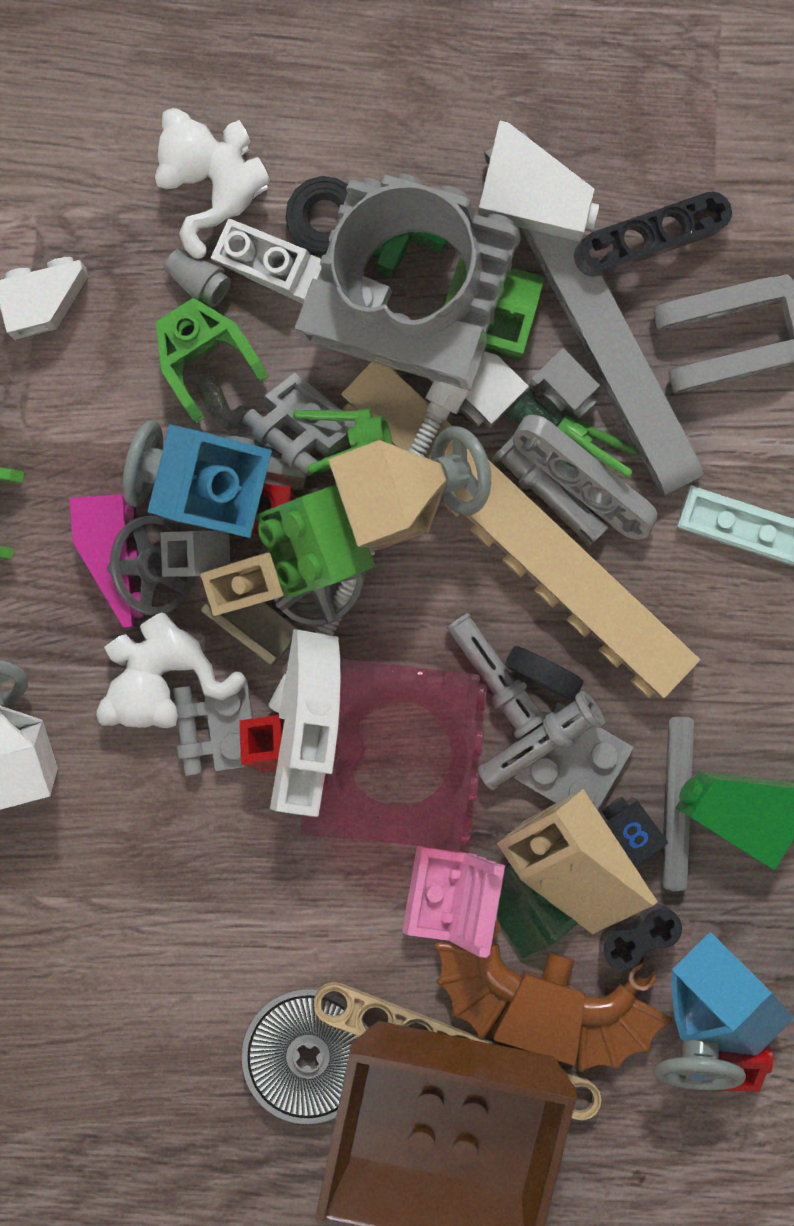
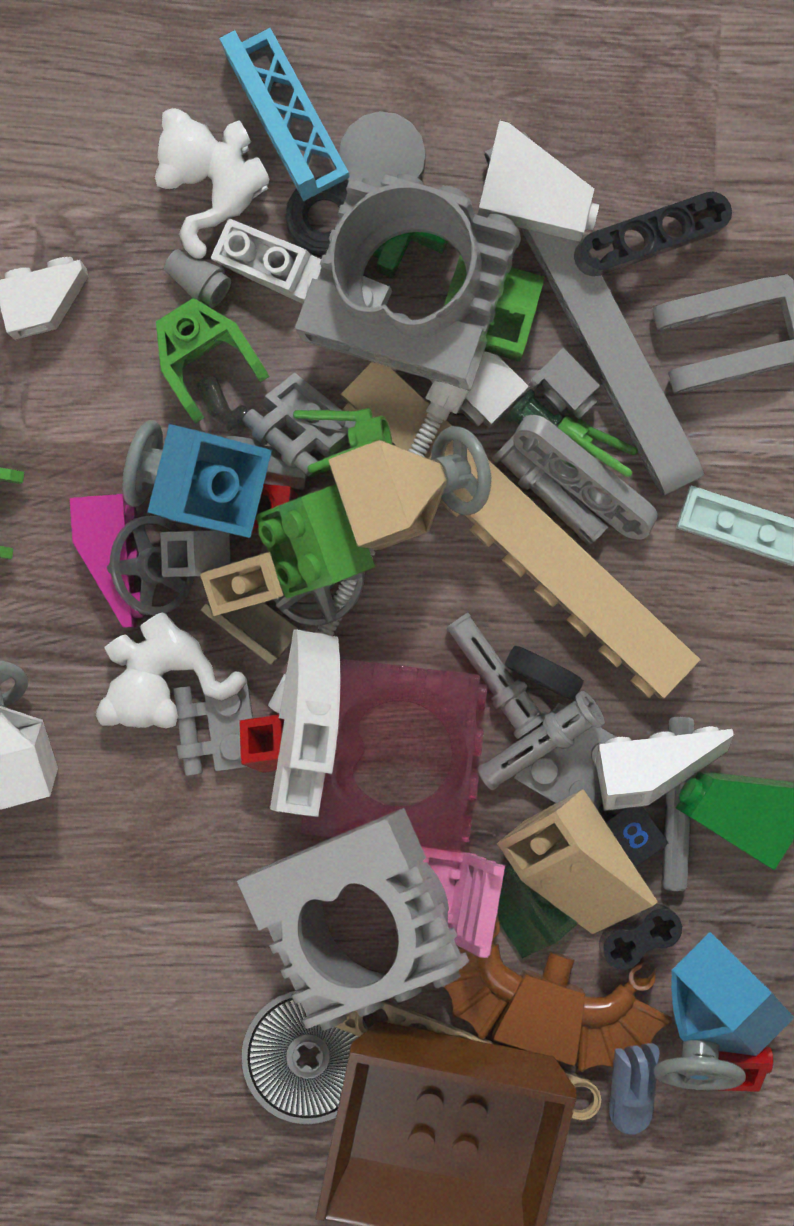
(269, 112): none -> medium azure fence
(382, 146): none -> light grey tile
(389, 862): none -> light grey hose
(633, 1087): none -> sand blue arm
(646, 769): none -> white slope

